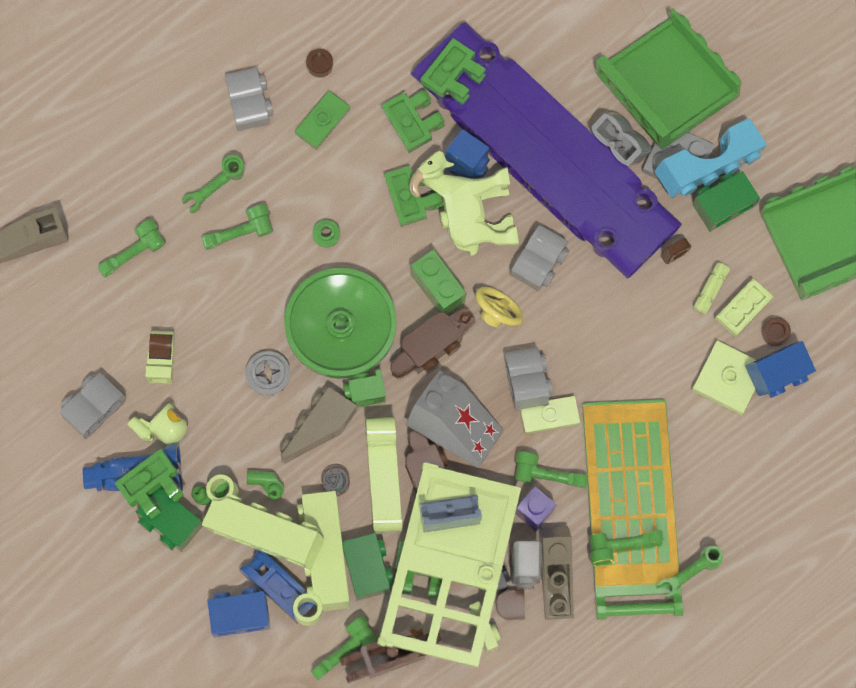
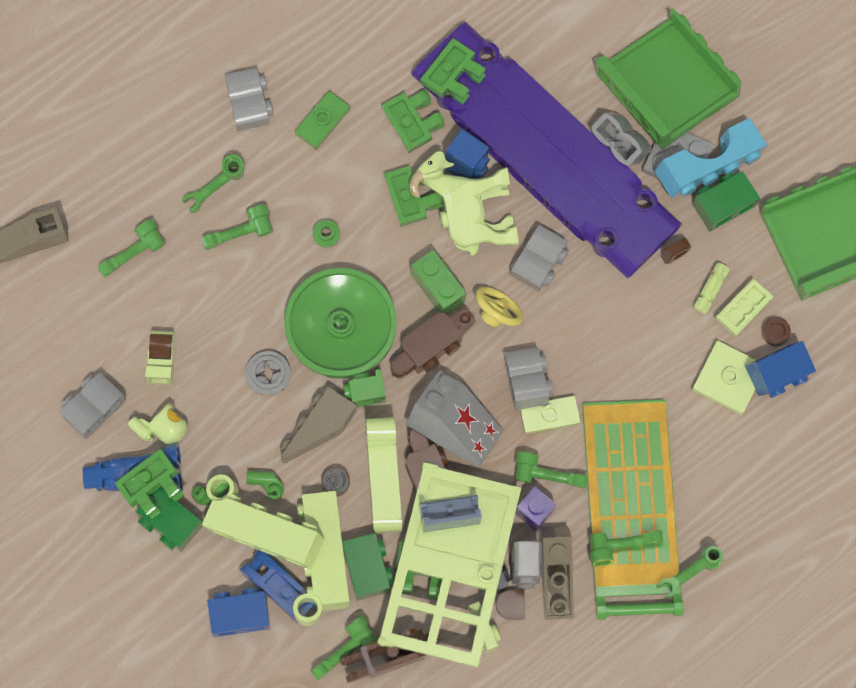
(319, 63): reddish brown tile -> none

